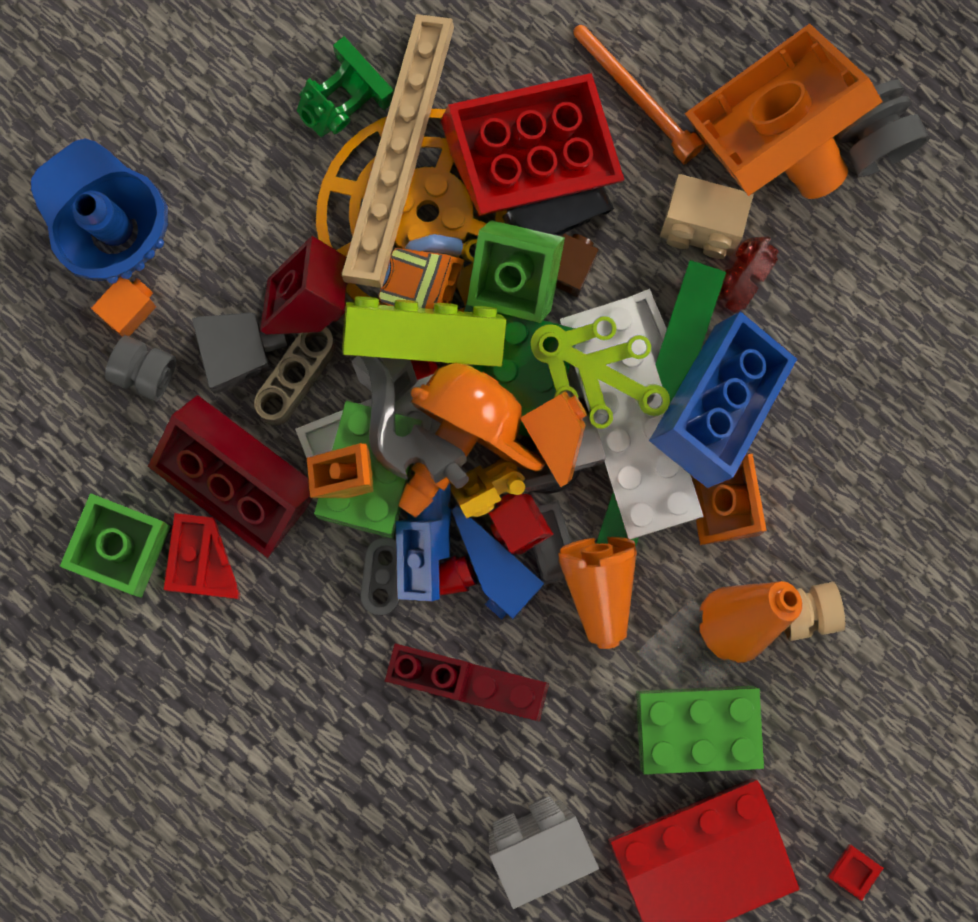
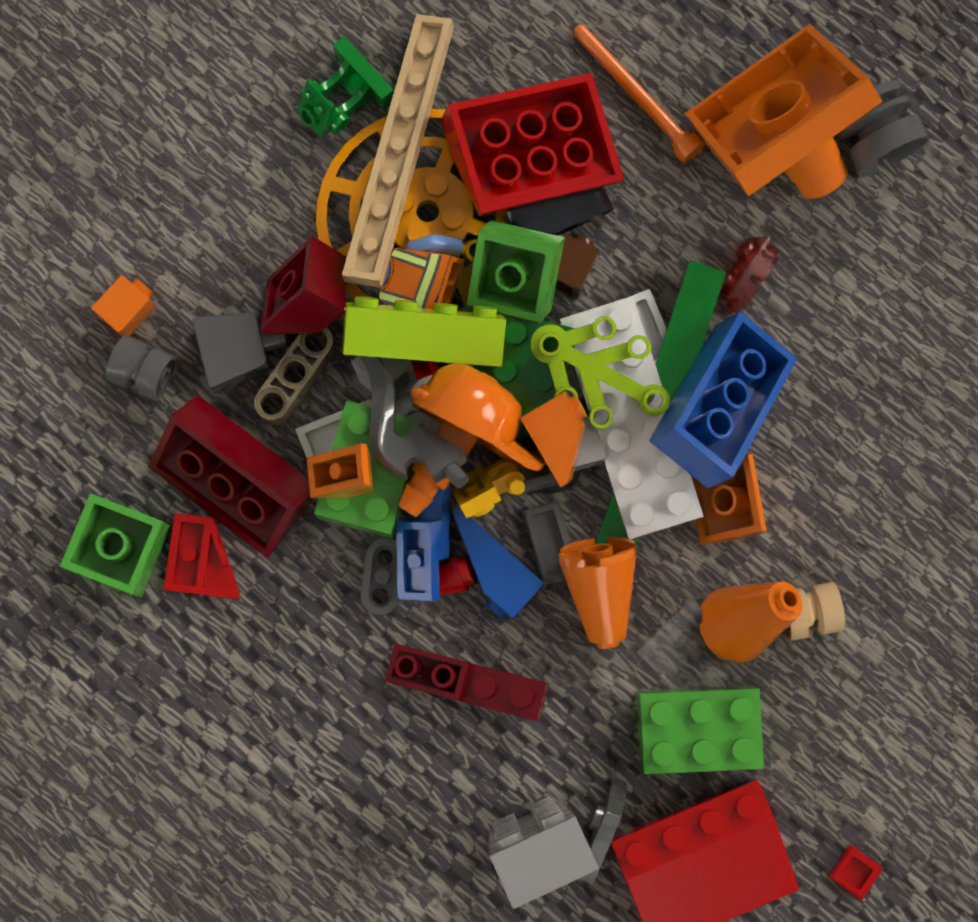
(93, 193): blue piece -> none
(519, 523): red brick -> none
(605, 823): none -> flat silver wing
(706, 216): tan brick -> none

